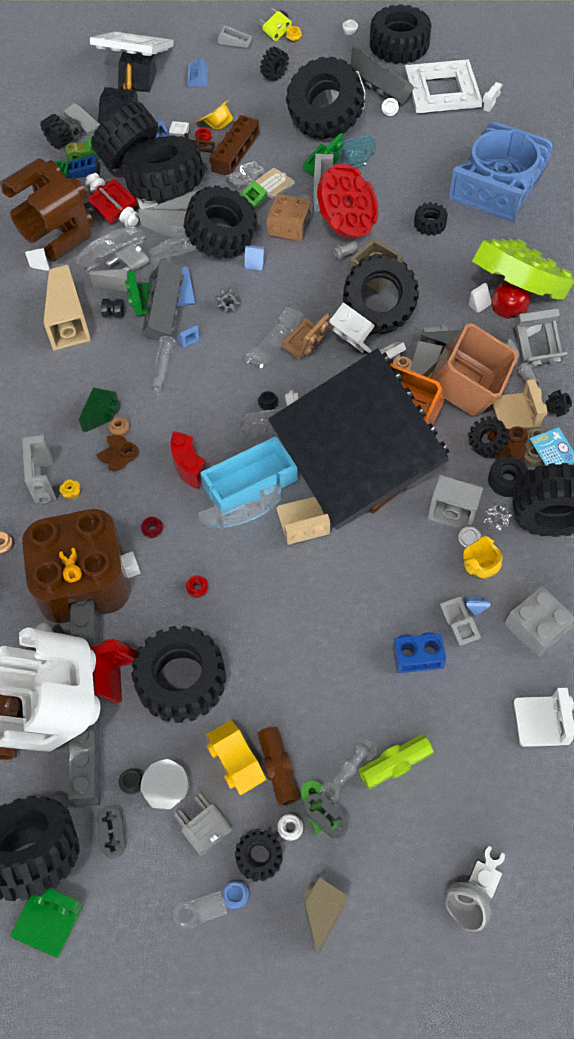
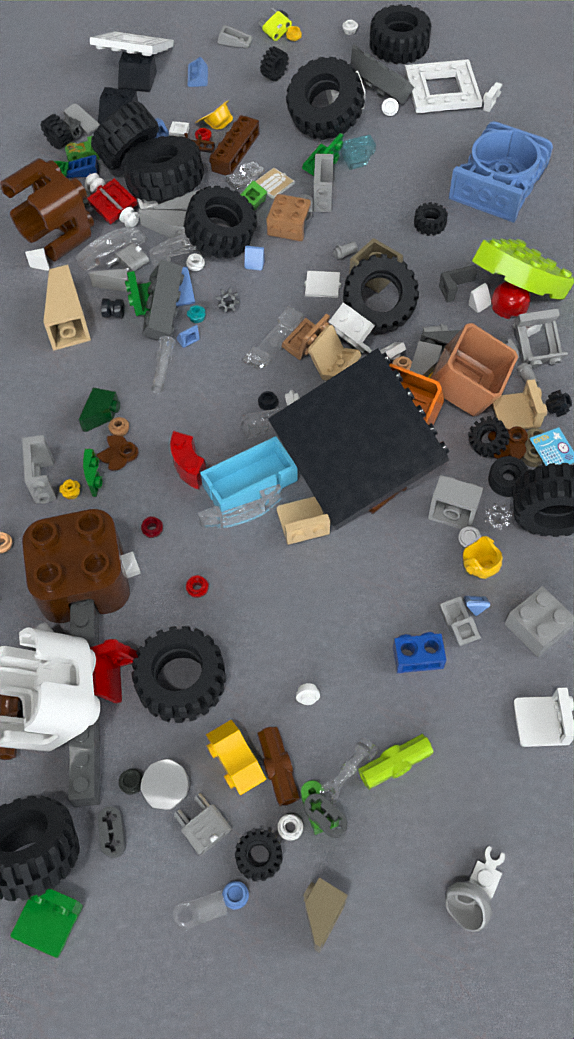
(71, 572): light orange arm -> none
(91, 473): none -> green slope
(128, 78): pearl gold piece -> none
(195, 262): none -> white plate
(196, 314): none -> teal plate
(307, 694): none -> white plate
(322, 284): none -> white piece
(330, 355): none -> tan bracket
(345, 183): red plate -> none
(450, 280): none -> dark grey bracket

